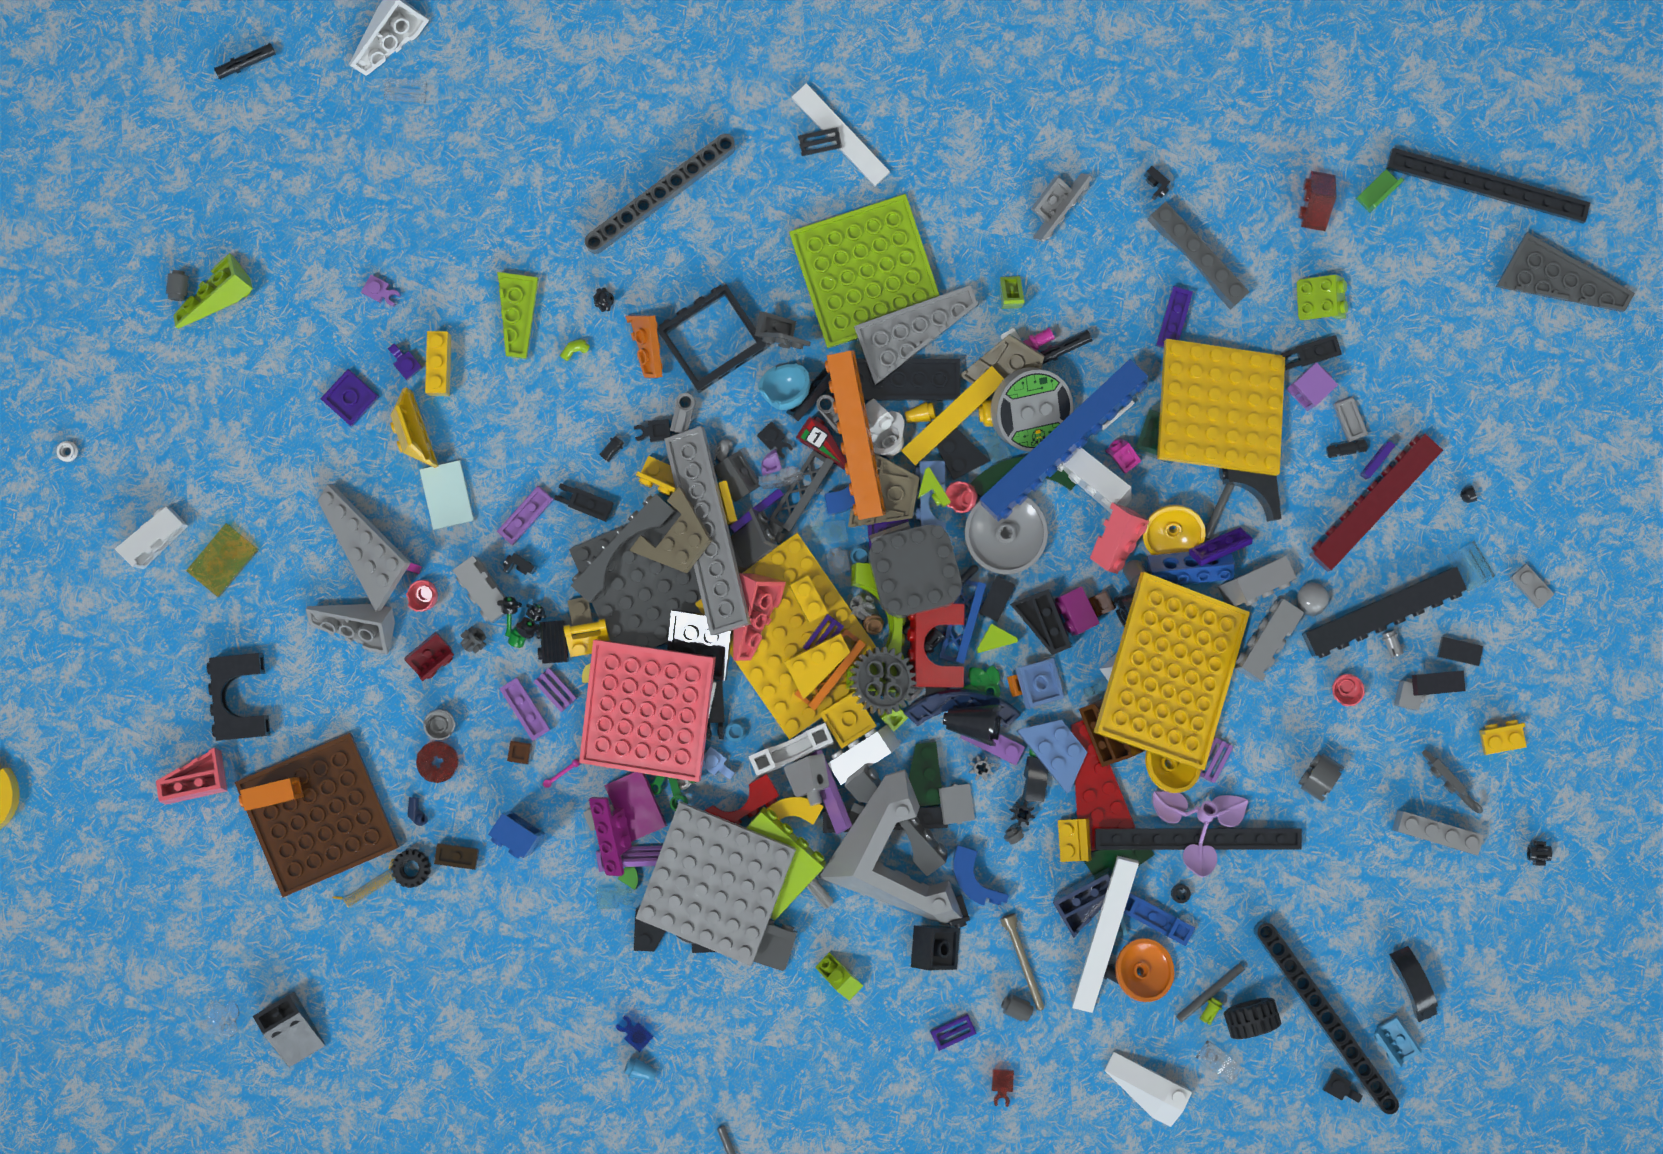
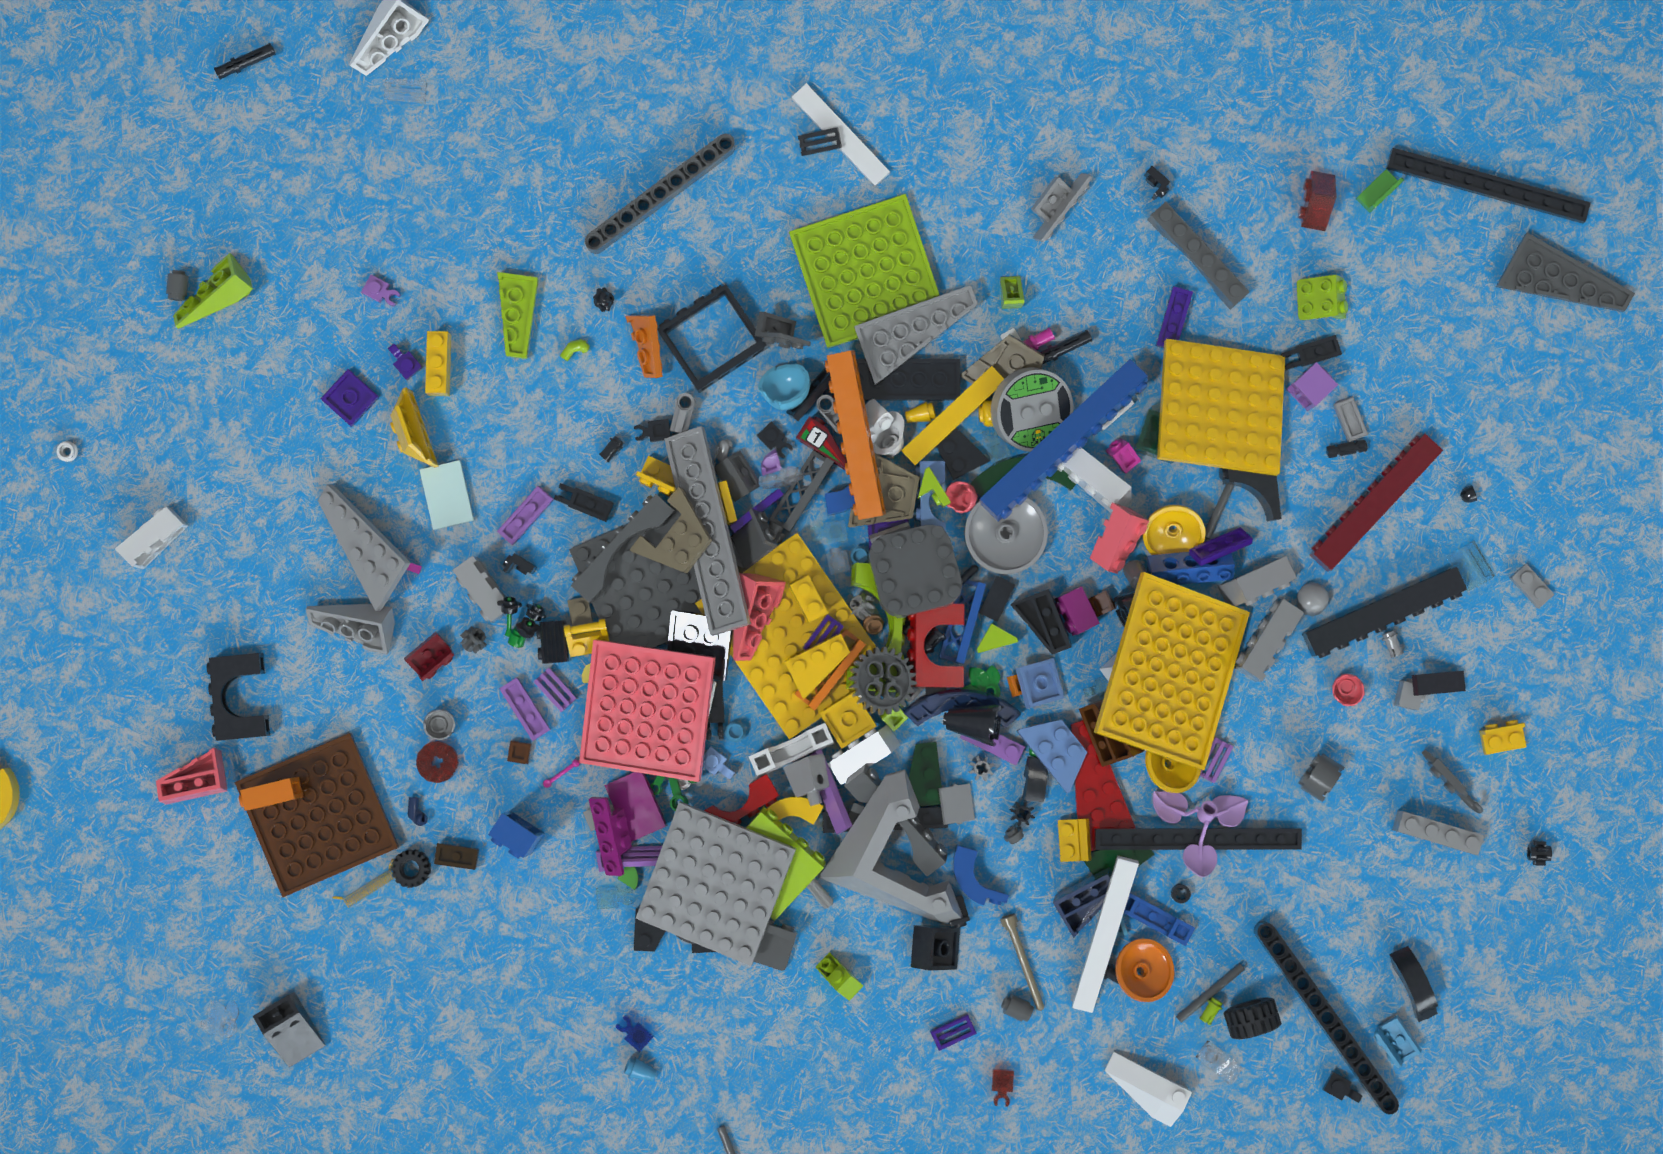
(222, 560): clear yellow tile -> none
(422, 595): coral hair -> none
(1377, 460): dark purple tile -> none
(1460, 651): black tile -> none

